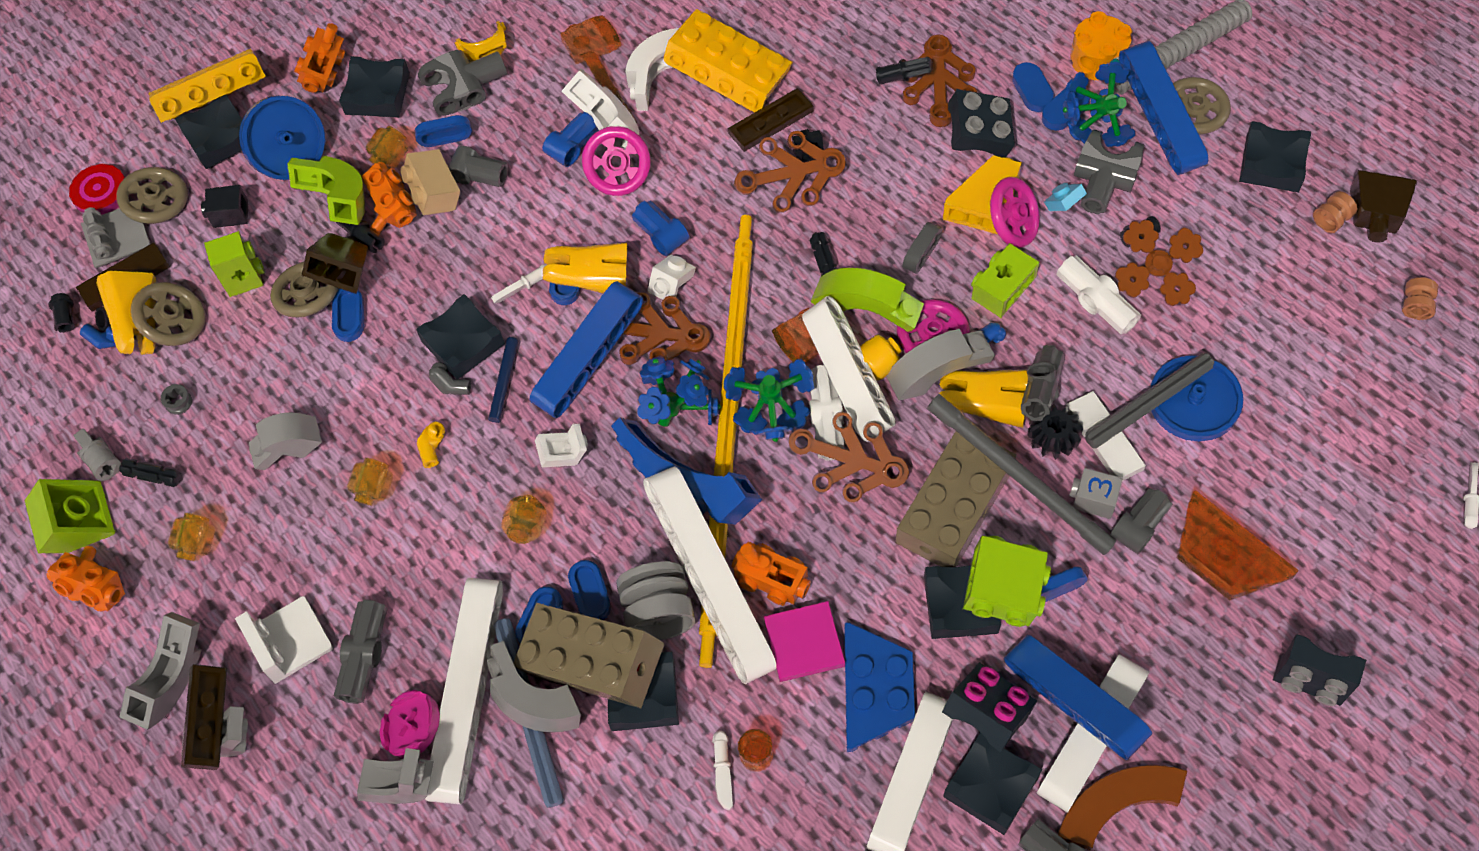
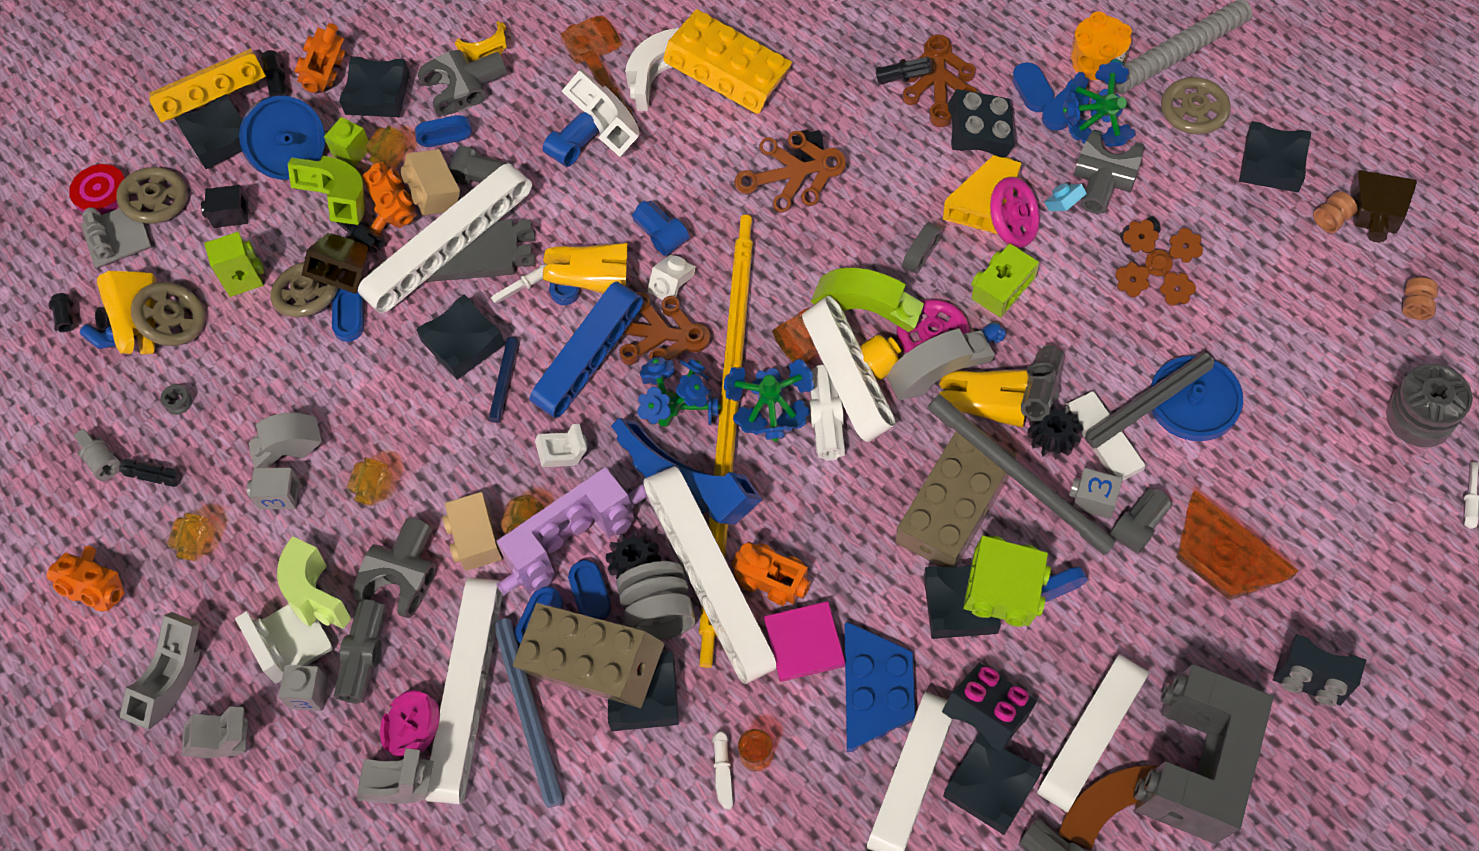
(68, 514): lime slope -> none
(145, 260): dark brown tile -> none
(204, 717): dark brown tile -> none
(273, 488): none -> light grey brick
(274, 73): none -> black axle
(297, 579): none -> yellowish green arch
(303, 687): none -> light grey brick
(347, 141): none -> lime brick
(400, 567): none -> dark grey connector
(428, 442): yellow arm -> none
(443, 381): dark grey arm -> none
(444, 238): none -> white beam
(472, 532): none -> tan brick
(492, 253): none -> dark grey tile
(527, 705): light grey arch -> none
(595, 500): none -> lavender brick
(630, 547): none -> black gear
(634, 146): dark pink plate -> none
(770, 119): dark brown tile -> none
(823, 253): black axle -> none
(854, 459): dark orange plant -> none
(1078, 697): blue beam -> none
(1098, 294): white piece -> none
(1163, 108): blue beam -> none
(1215, 797): none -> dark grey piece
(1429, 405): none -> flat silver wheel

